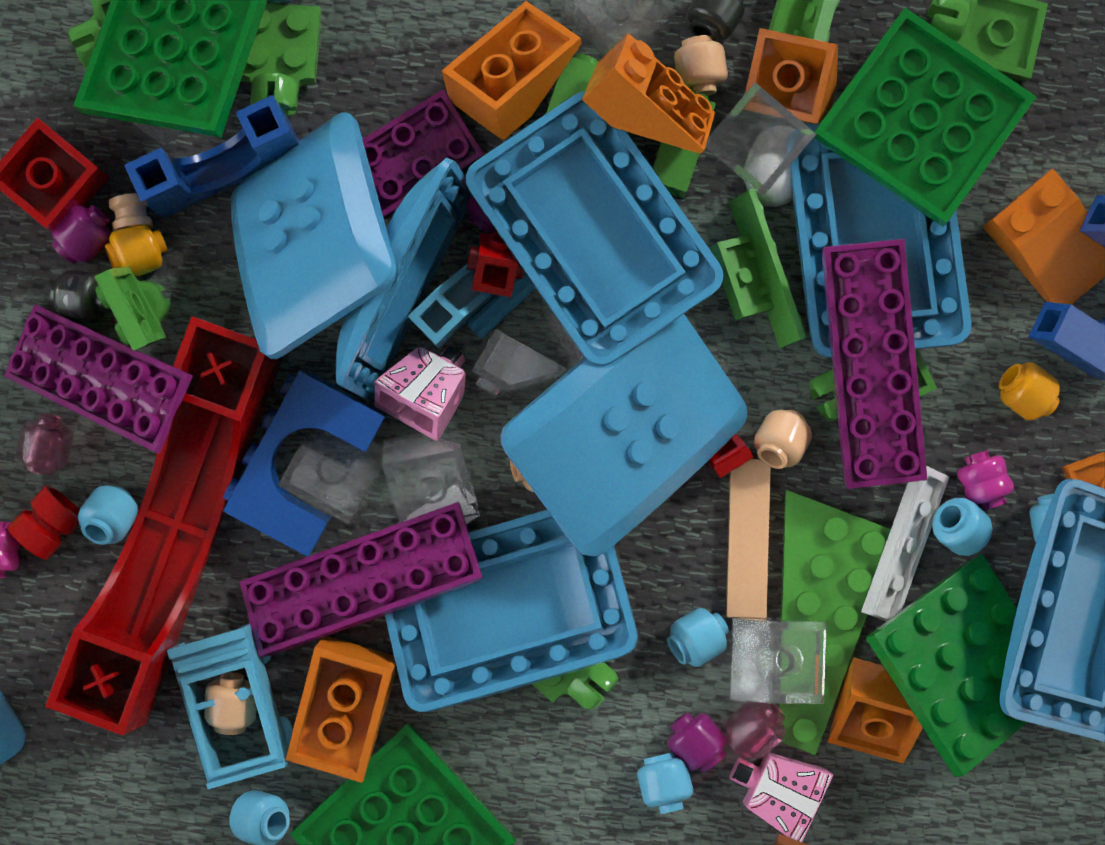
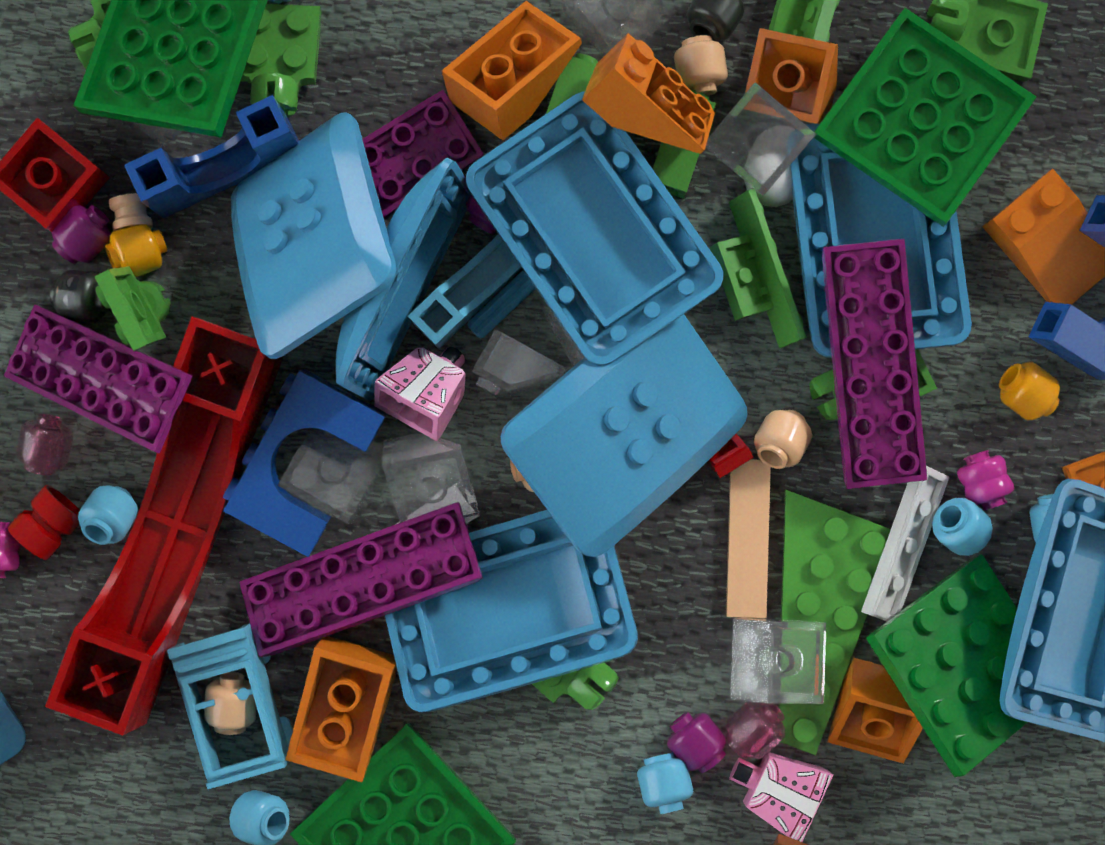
(493, 266): red brick -> none
(698, 637): medium azure head -> none

